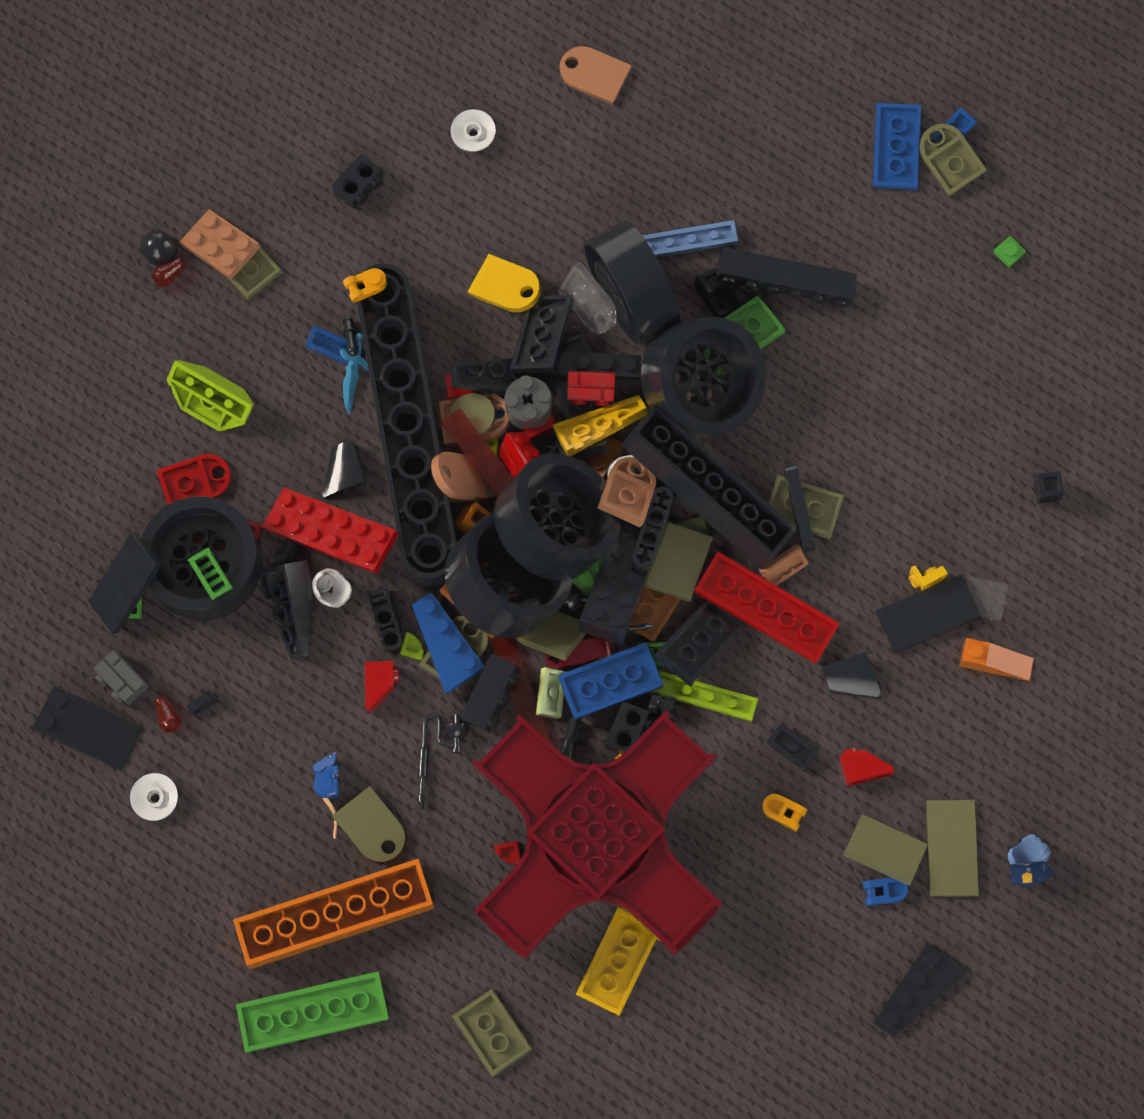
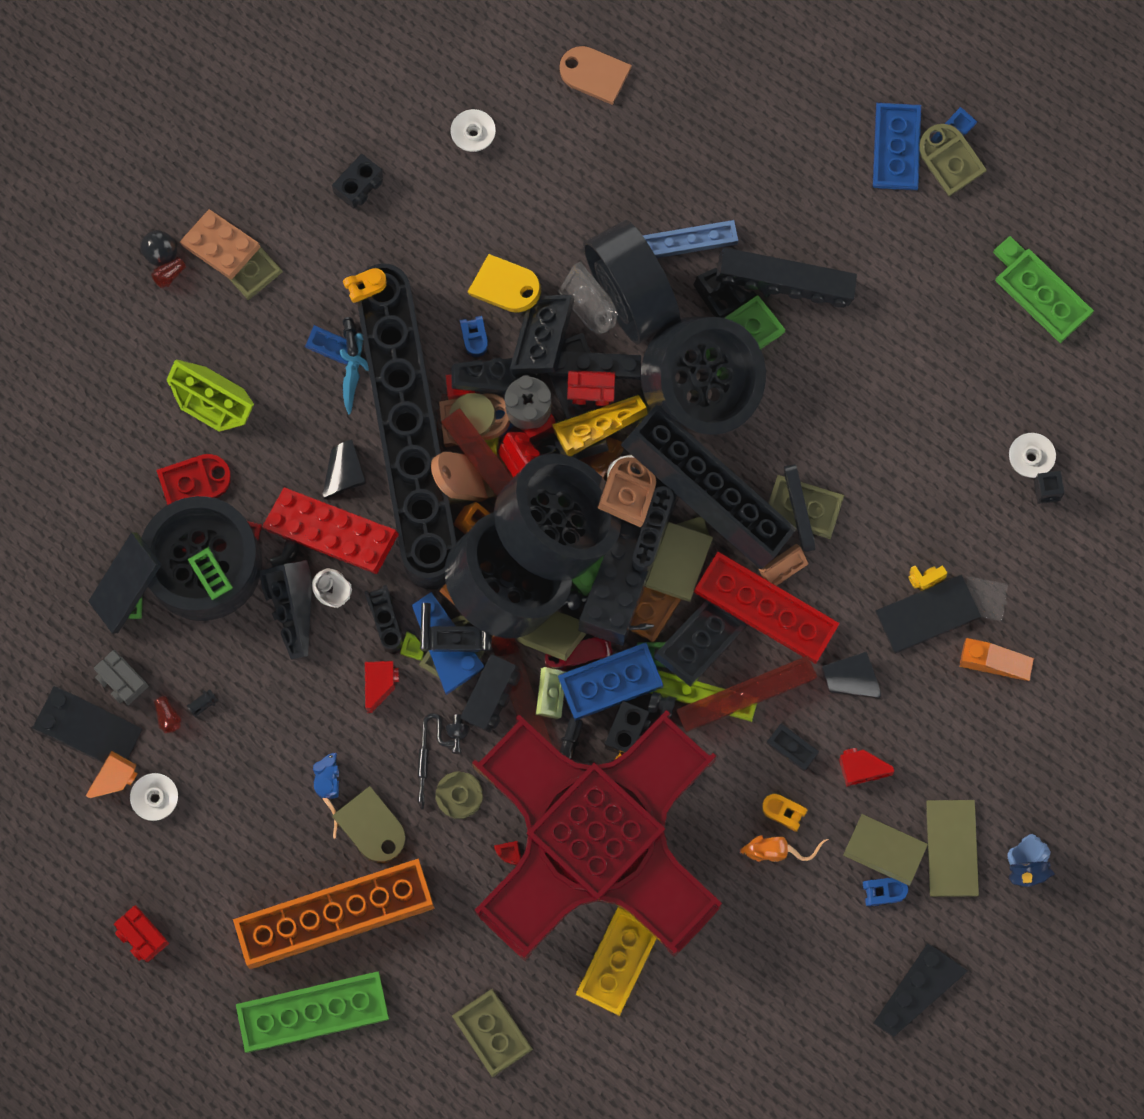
(113, 776): none -> orange slope
(140, 934): none -> red brick
(451, 637): none -> black plate
(454, 800): none -> olive tile
(475, 343): none -> blue plate
(746, 694): none -> clear red plate
(773, 849): none -> orange animal
(1032, 444): none -> white dish
(1044, 295): none -> bright green plate

